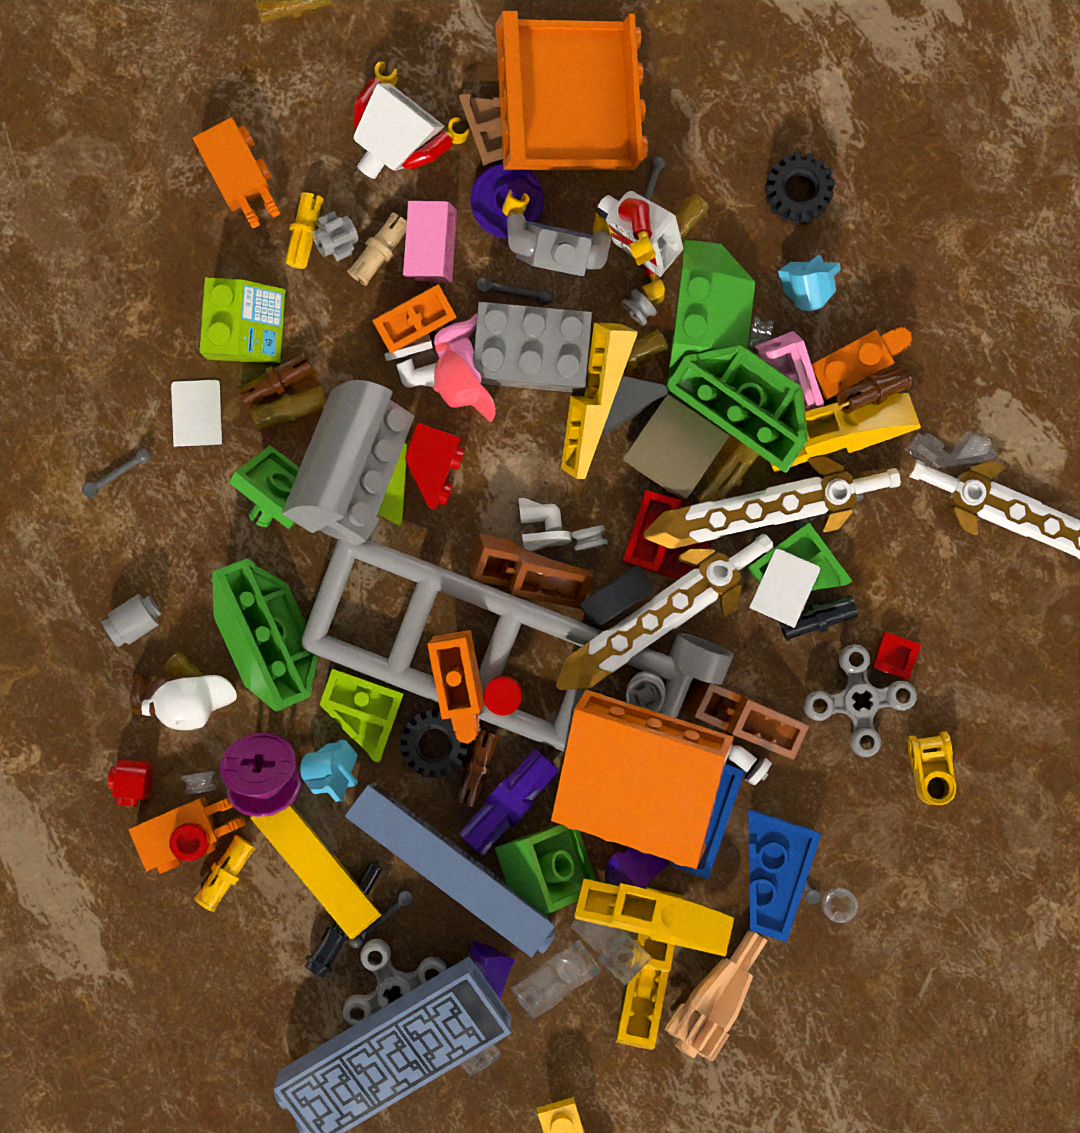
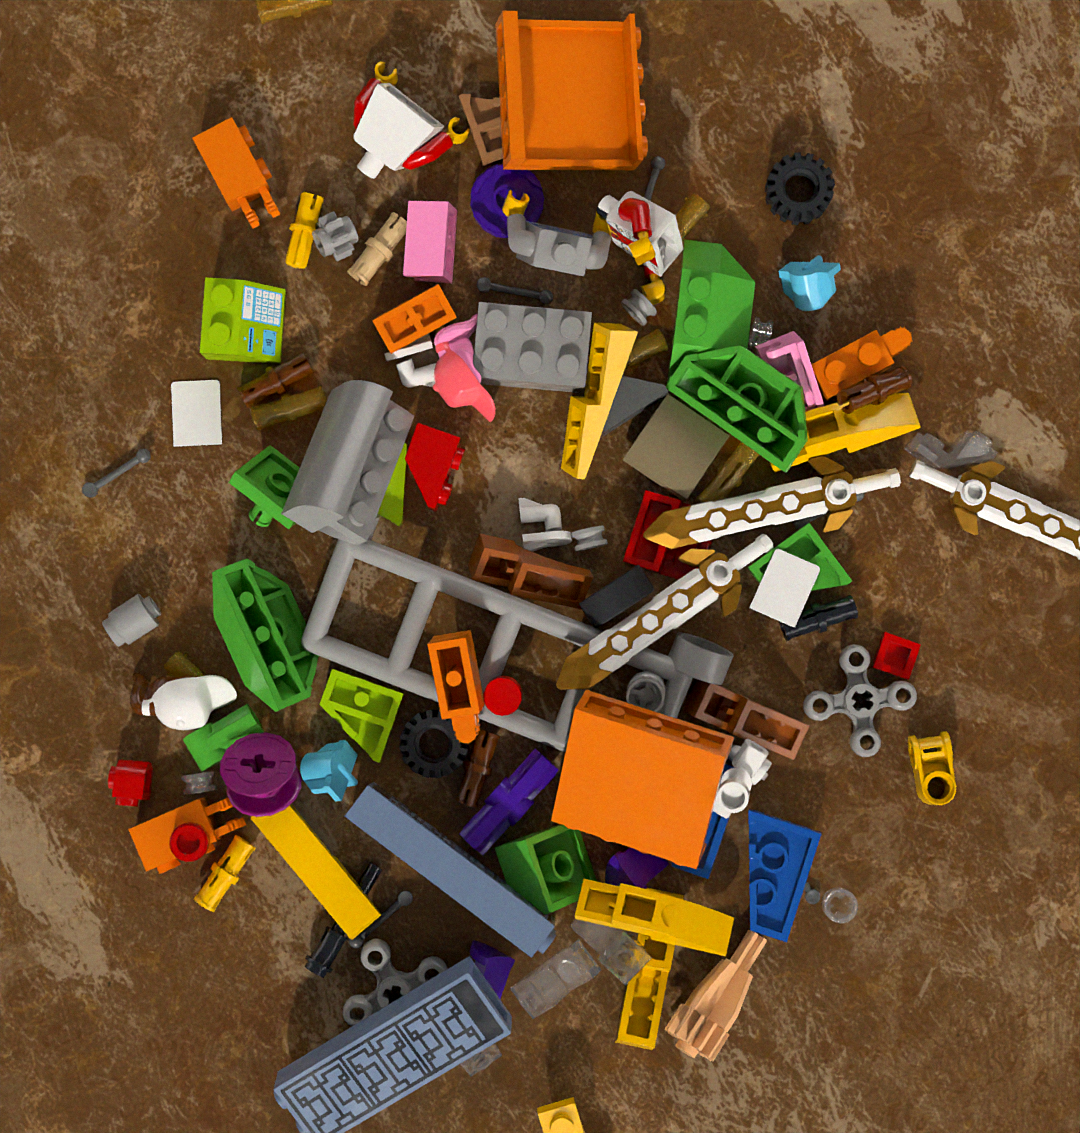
(211, 741): none -> bright green piece
(737, 782): none -> white bar

